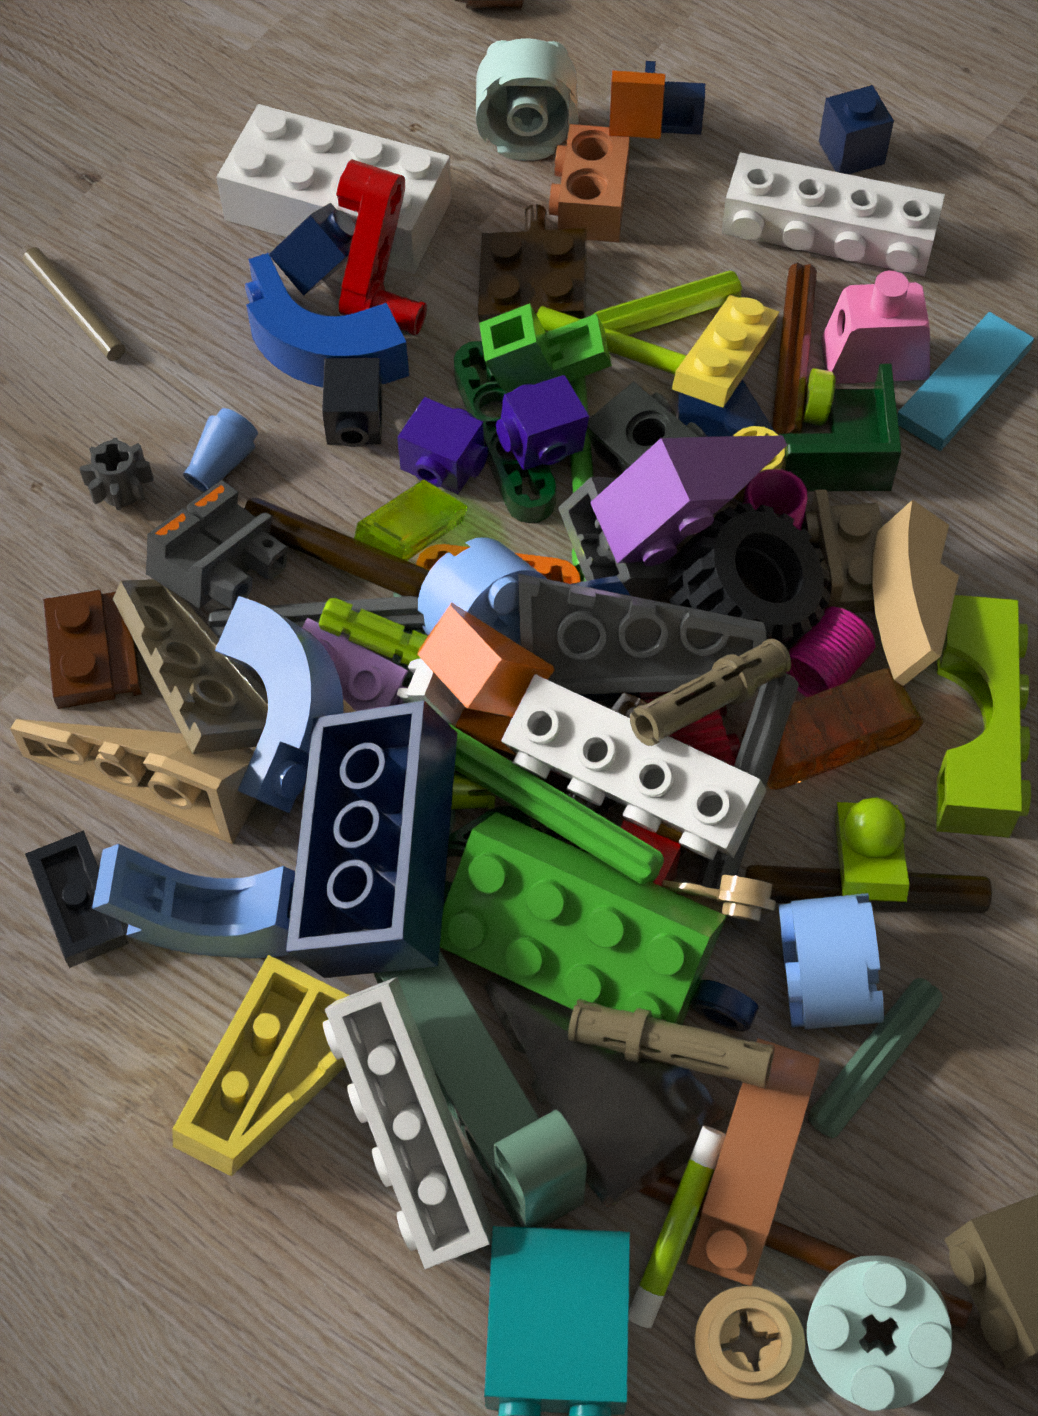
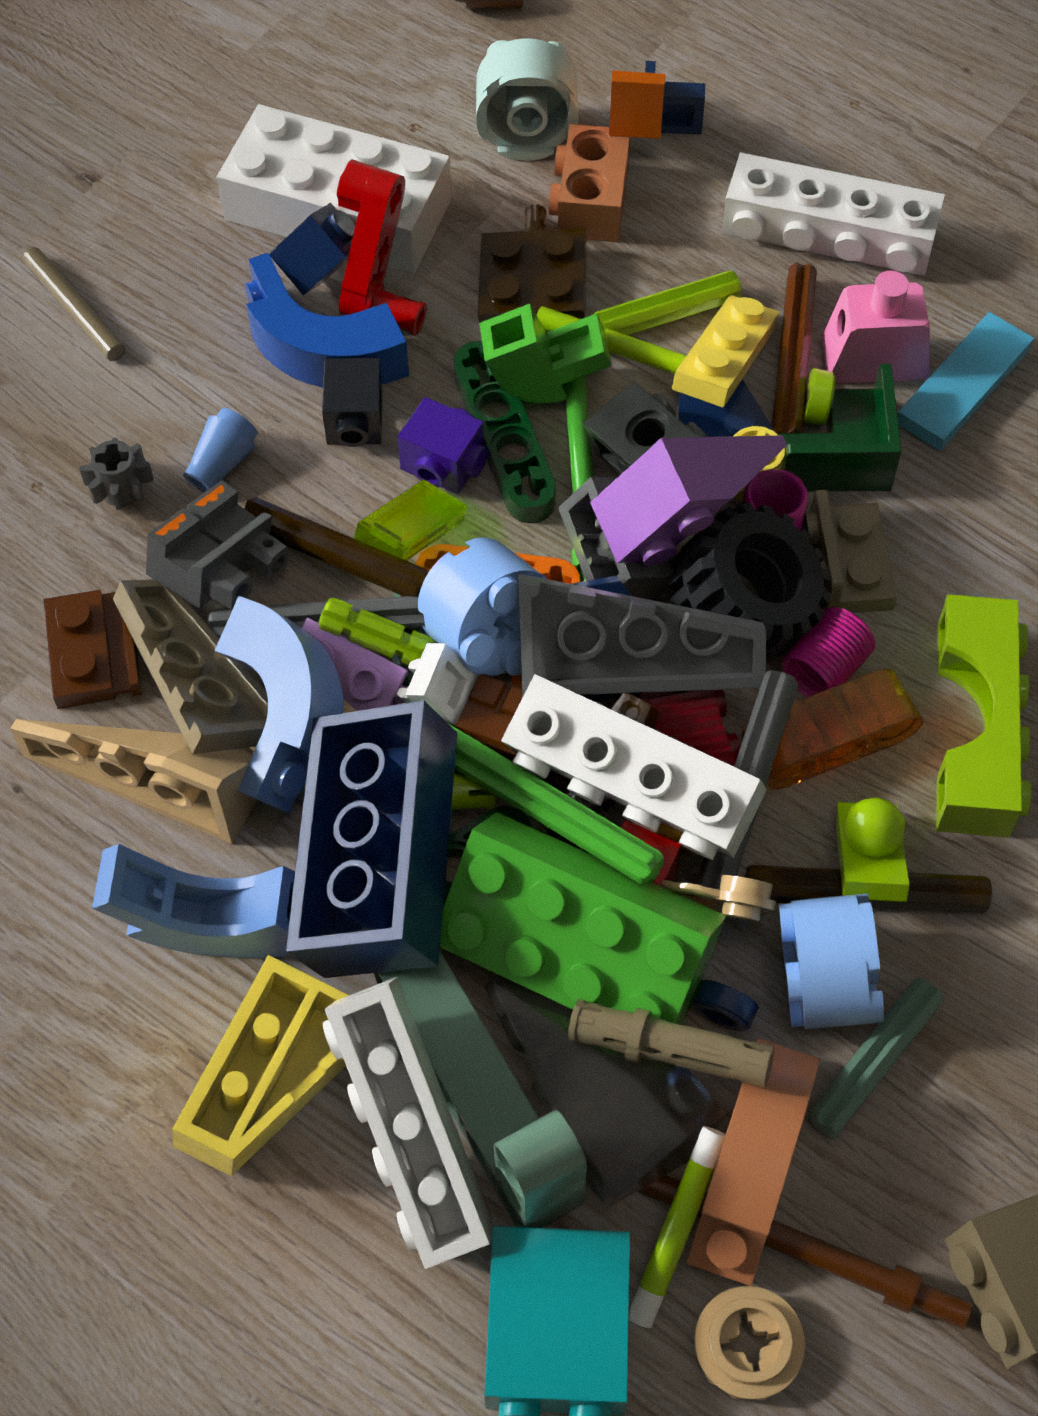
(67, 884): black plate -> none
(480, 663): slope -> none
(542, 422): dark purple brick -> none
(729, 681): dark tan pin -> none
(855, 130): dark blue brick -> none
(873, 1373): light aqua brick -> none
(912, 590): tan slope -> none

